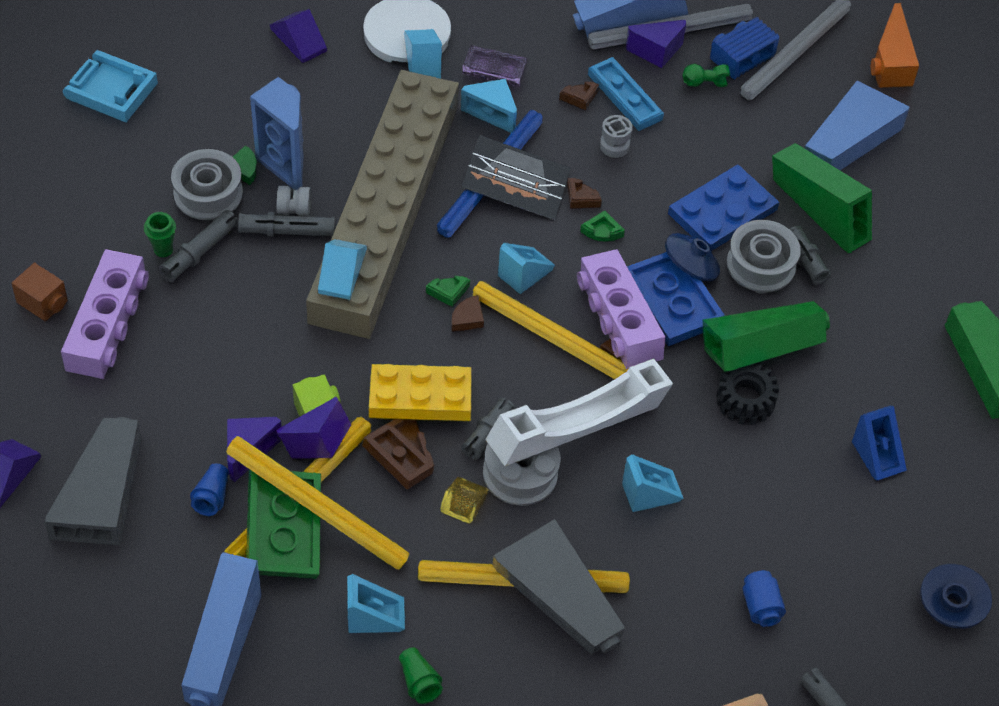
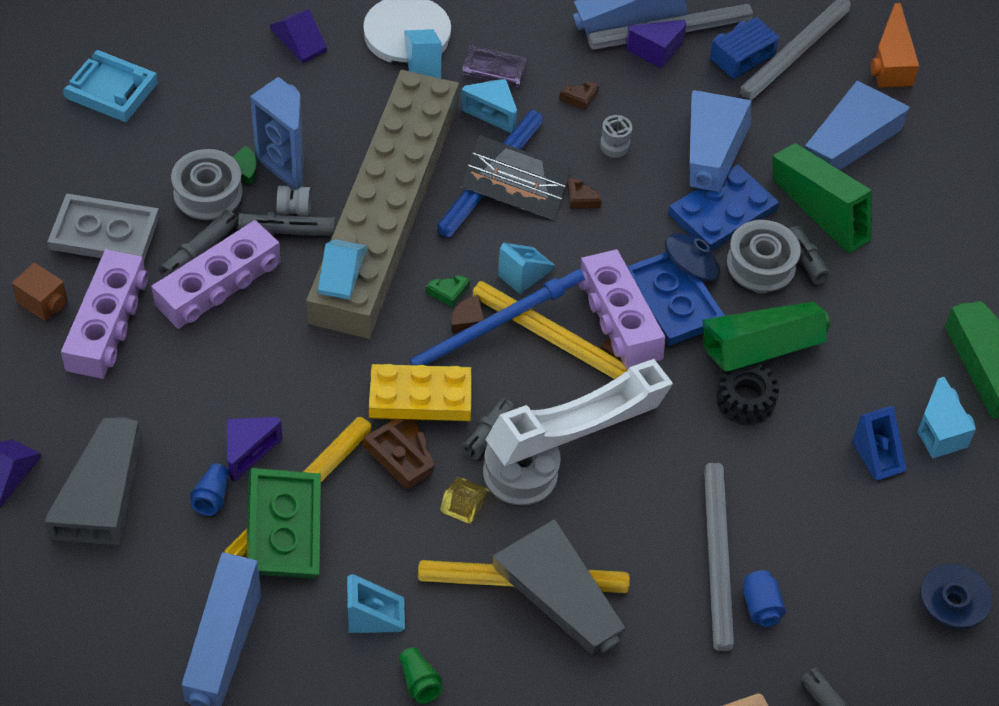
(94, 224): none -> light grey plate
(160, 231): green cone -> none
(216, 274): none -> lavender brick
(312, 393): lime brick -> none
(316, 432): dark purple slope -> none
(317, 502): yellow axle -> none
(552, 290): none -> blue bar
(602, 228): green tile -> none
(625, 94): dark azure tile -> none
(649, 484): medium azure slope -> none
(695, 75): green arm -> none
(715, 137): none -> medium blue slope
(718, 557): none -> light grey axle
(945, 422): none -> medium azure slope

